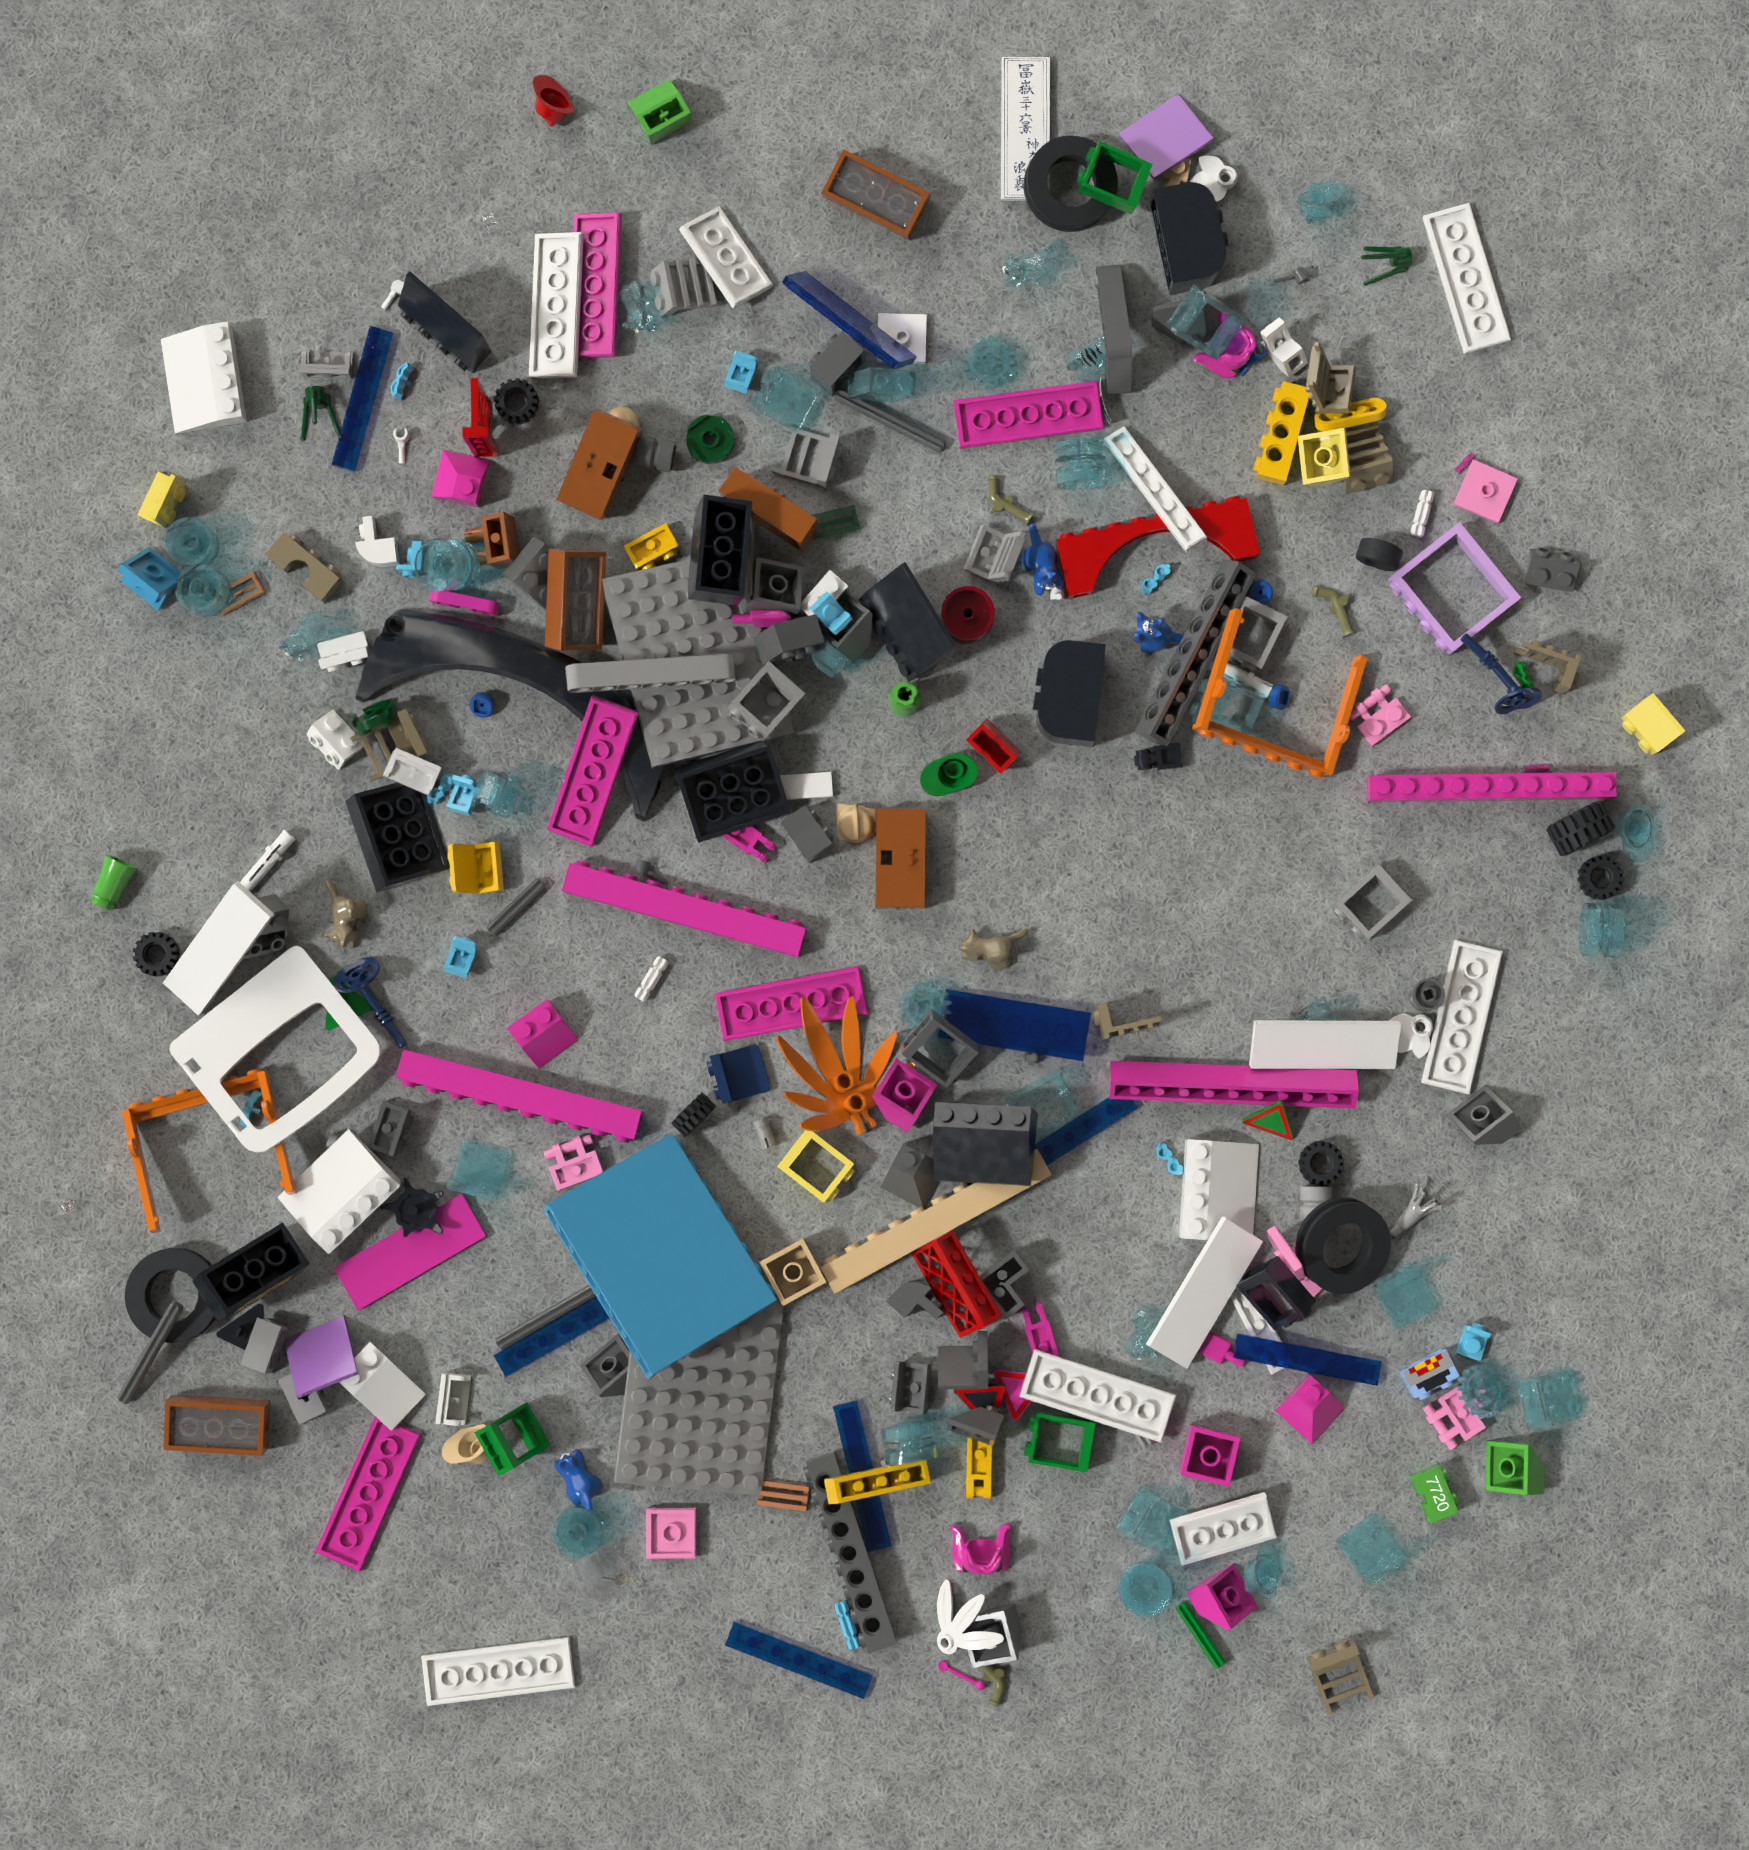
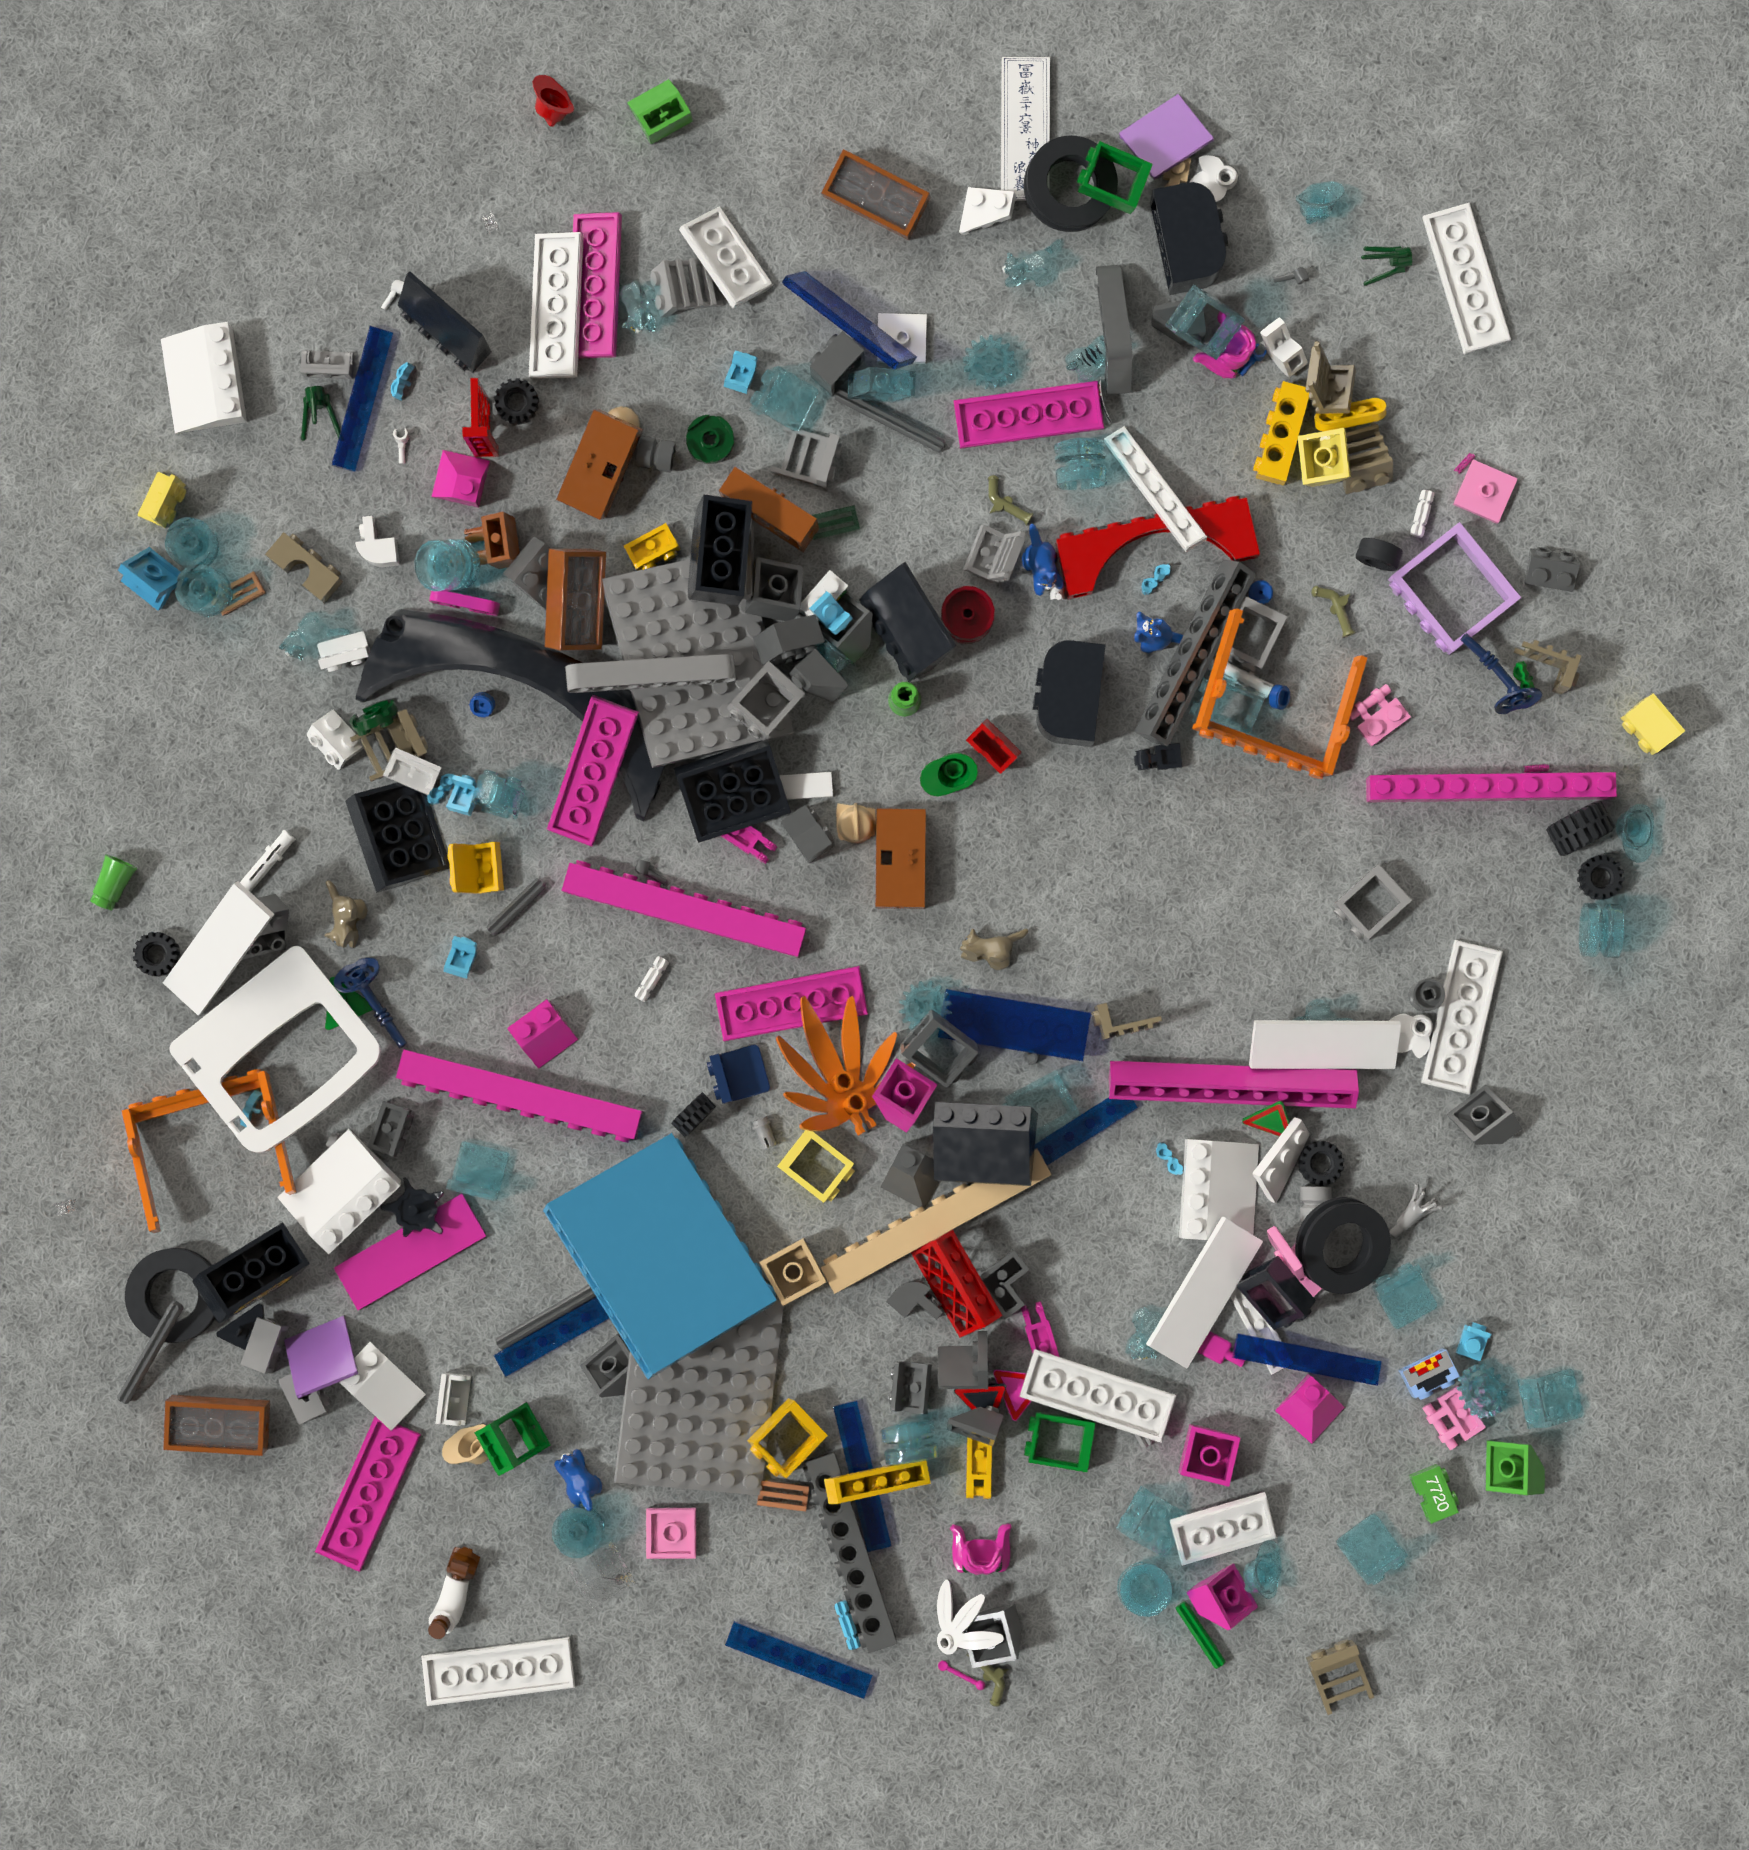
(409, 570): medium azure bracket -> none
(453, 1597): none -> piece
(576, 1169): bright pink plate -> none
(762, 618): dark pink piece -> none
(816, 1436): none -> yellow window
(818, 677): none -> dark grey slope
(985, 208): none -> white wing
(1280, 1160): none -> white wing

